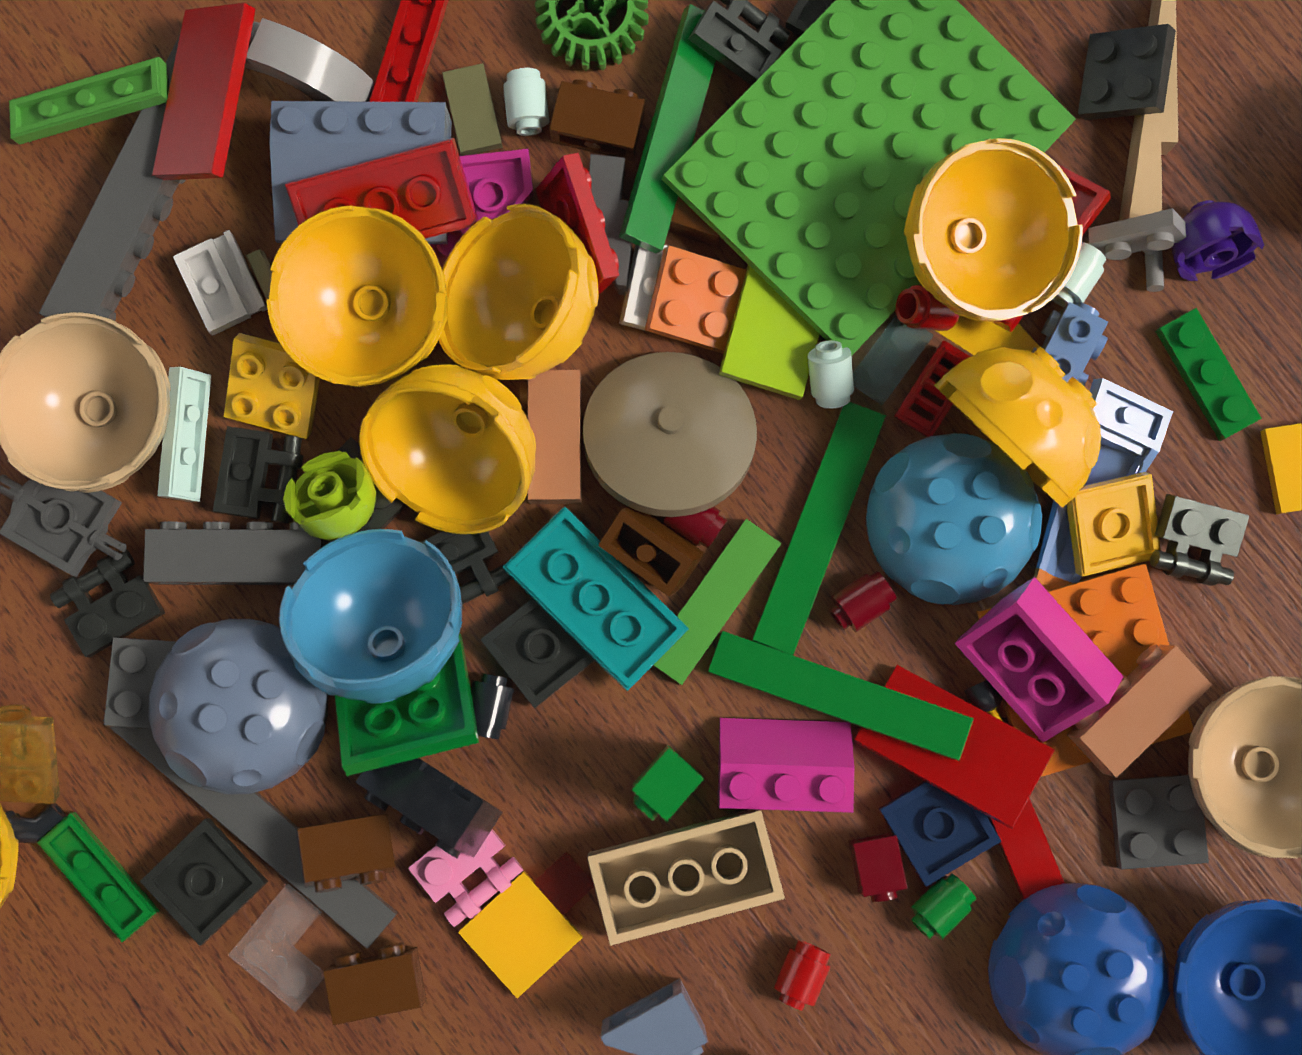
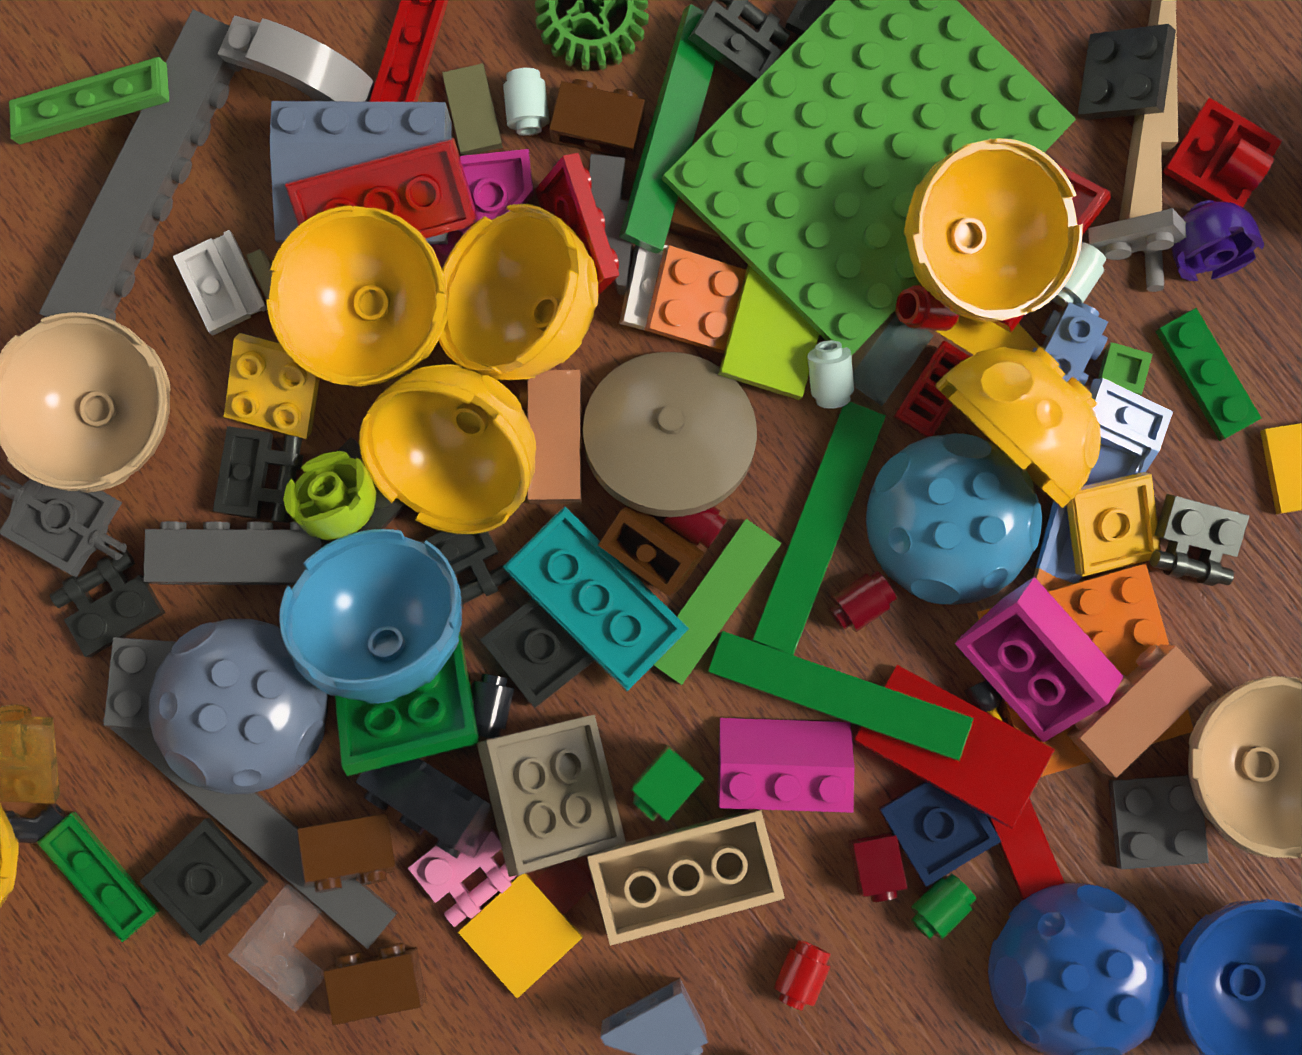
(185, 435): light aqua tile -> none
(204, 92): red tile -> none
(551, 794): none -> dark tan plate
(1125, 367): none -> bright green plate
(1222, 155): none -> red plate

